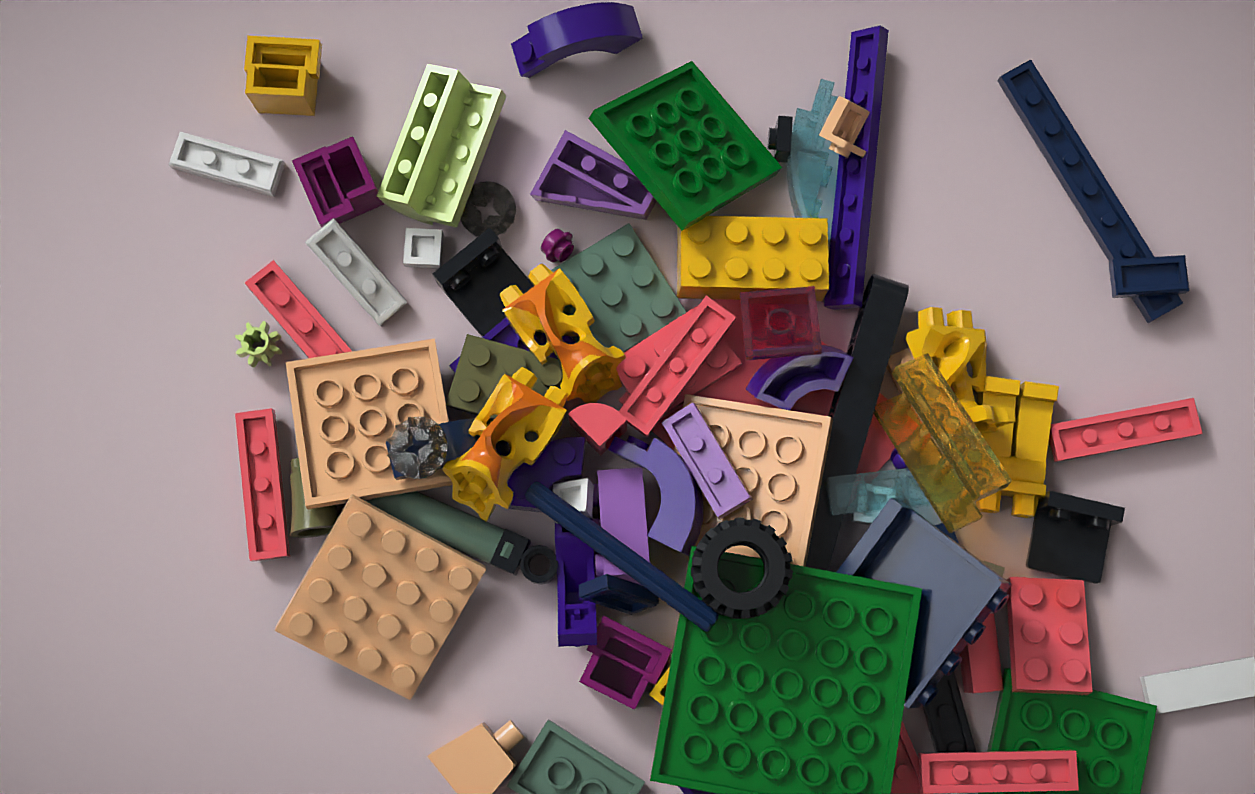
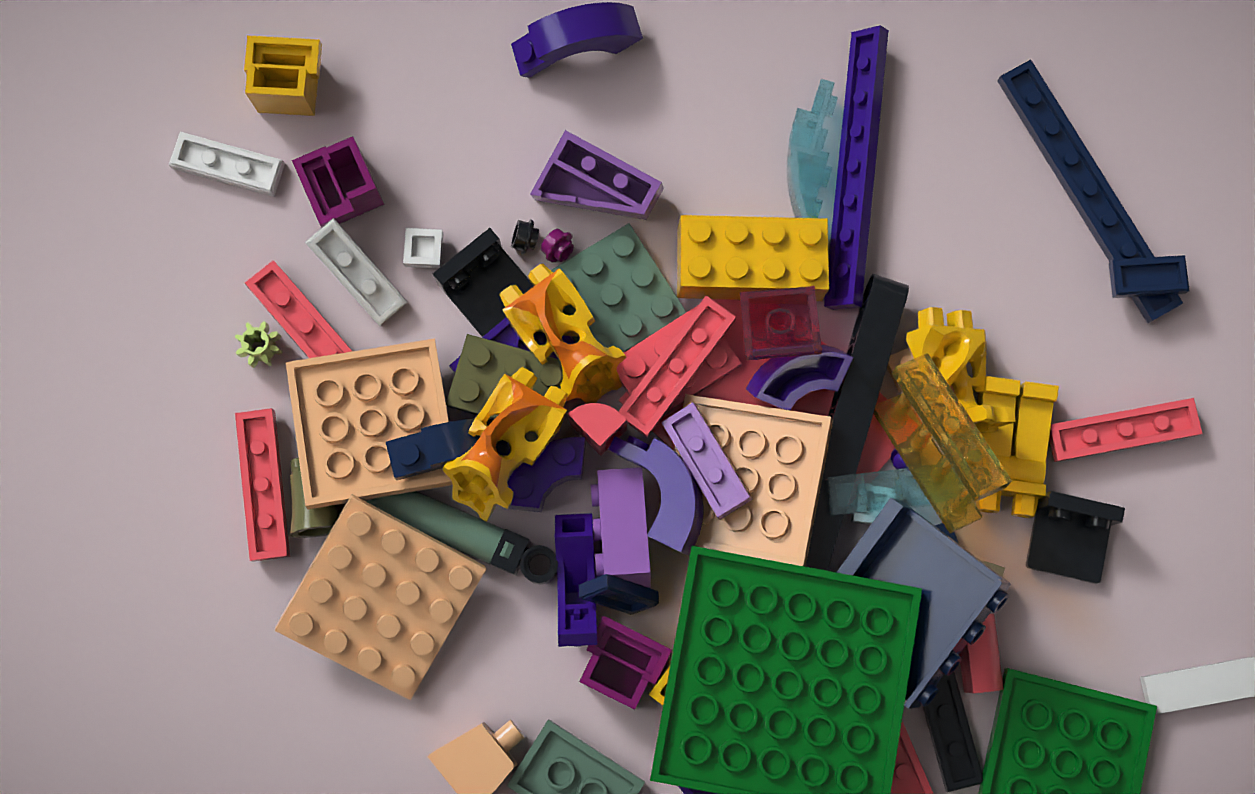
(430, 456): clear smoke gear -> none
(441, 147): yellowish green brick -> none
(481, 195): clear smoke gear -> none
(524, 236): none -> black plate
(577, 493): white plate -> none
(622, 556): dark blue axle -> none
(685, 144): green plate -> none
(770, 549): black tyre -> none
(780, 138): black plate -> none
(844, 126): light nougat bracket -> none
(998, 771): coral plate -> none
(1048, 636): coral plate -> none

